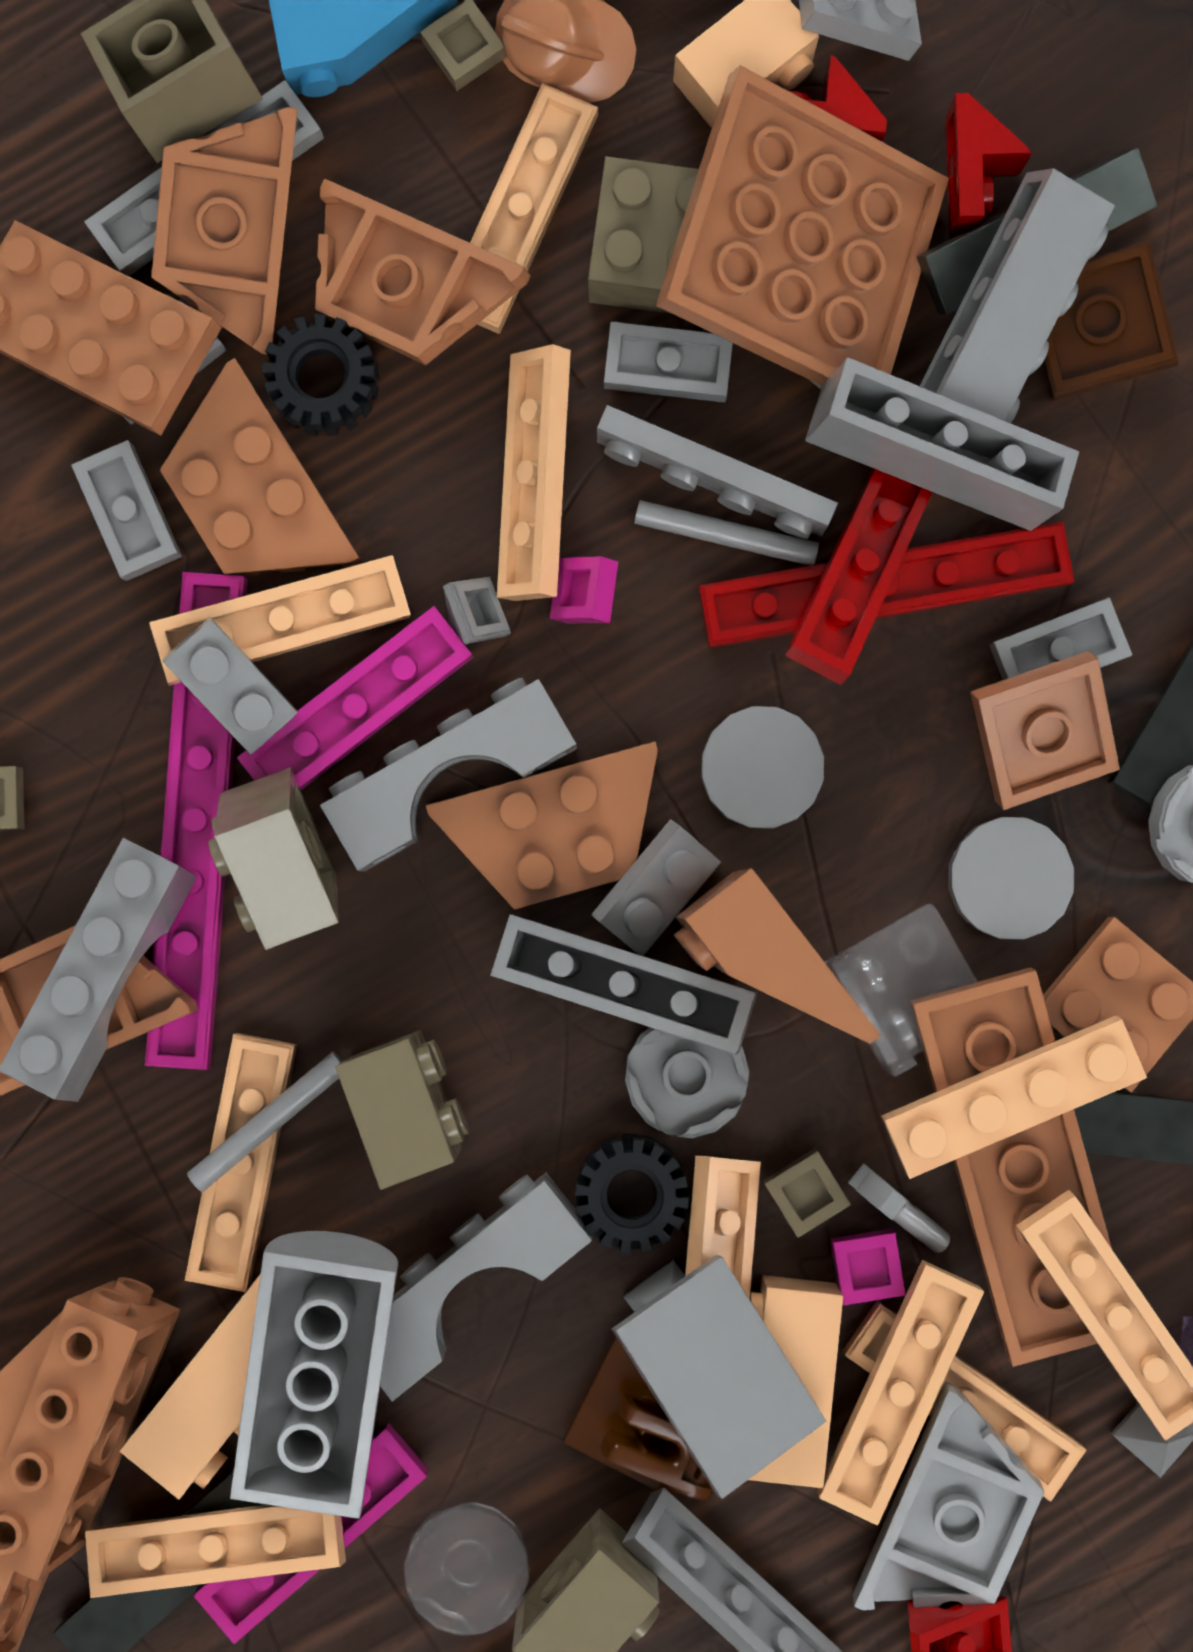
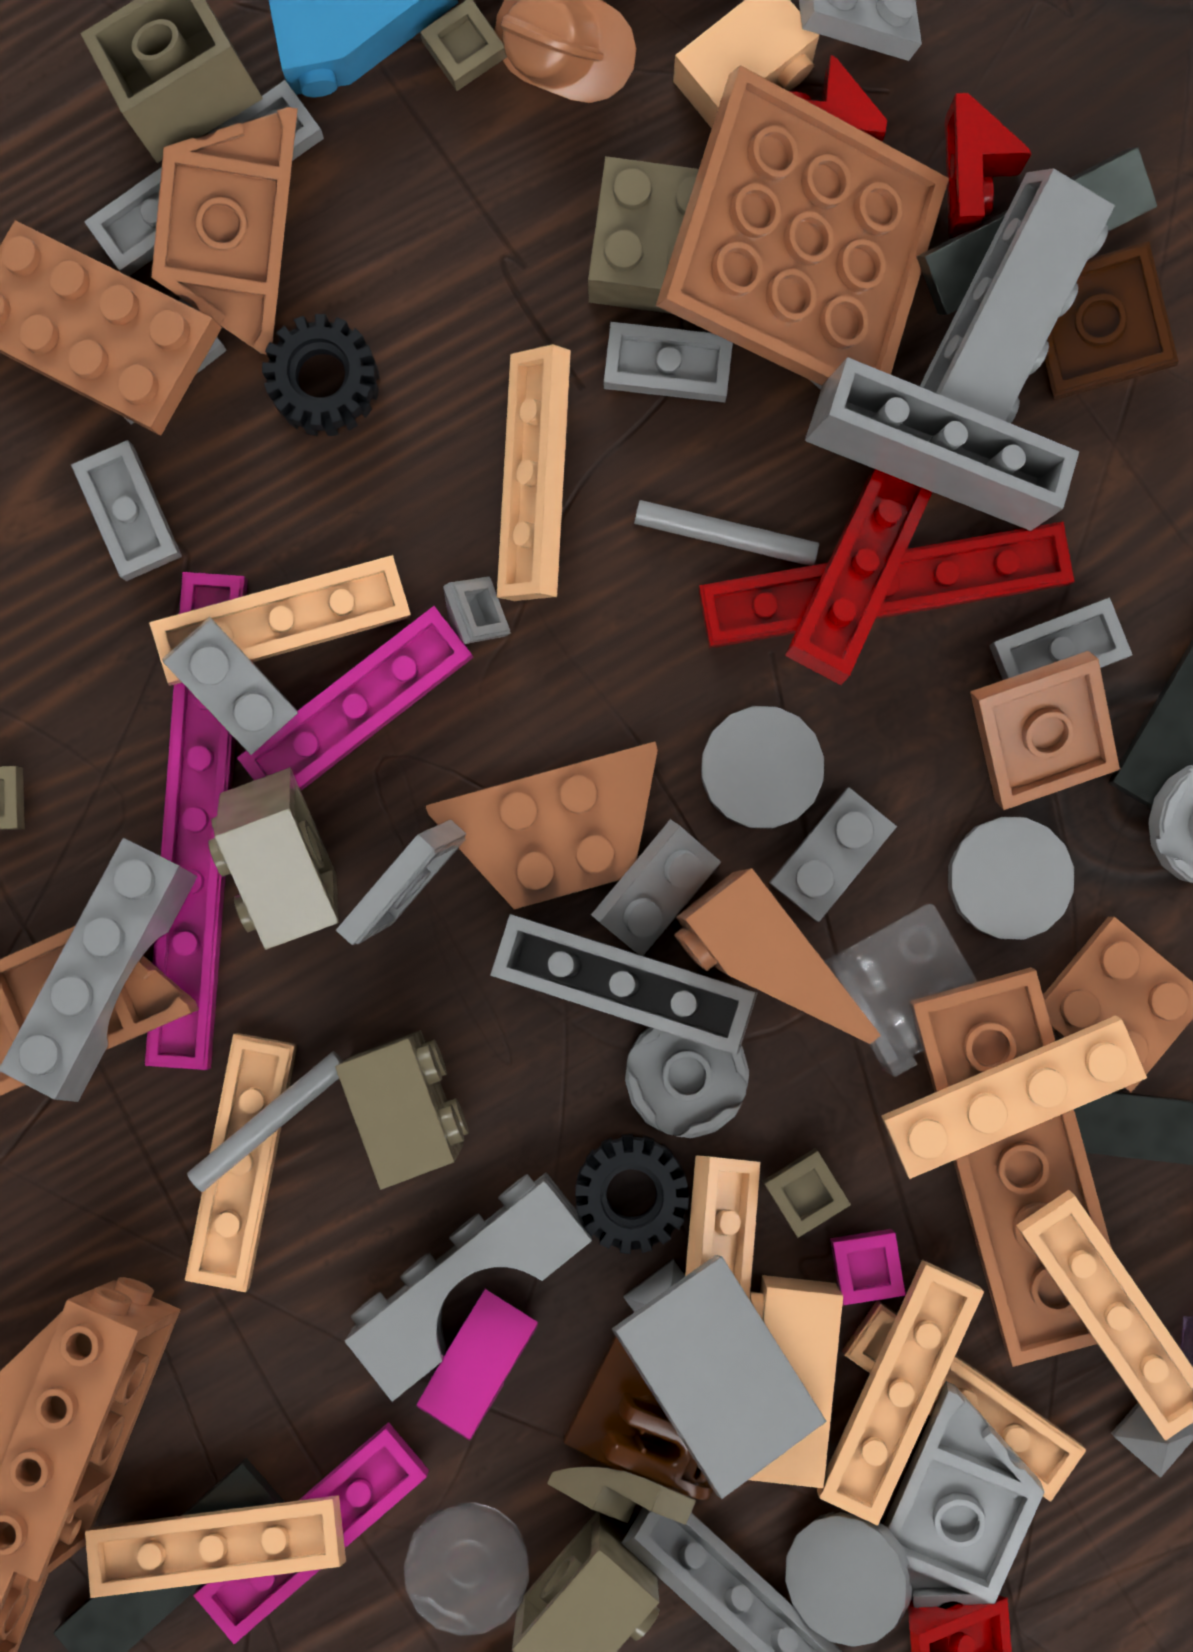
(200, 1409): light nougat brick -> none
(250, 488): nougat wing -> none
(314, 1372): light grey brick -> none
(380, 812): light grey arch -> none
(402, 882): none -> light grey tile
(404, 277): nougat wing -> none
(477, 1364): none -> dark pink slope
(533, 183): light nougat tile -> none
(584, 590): dark pink plate -> none
(618, 1491): none -> dark tan slope
(692, 464): light grey plate -> none
(832, 854): none -> light grey plate
(848, 1579): none -> light grey tile
(900, 1209): light grey bar -> none

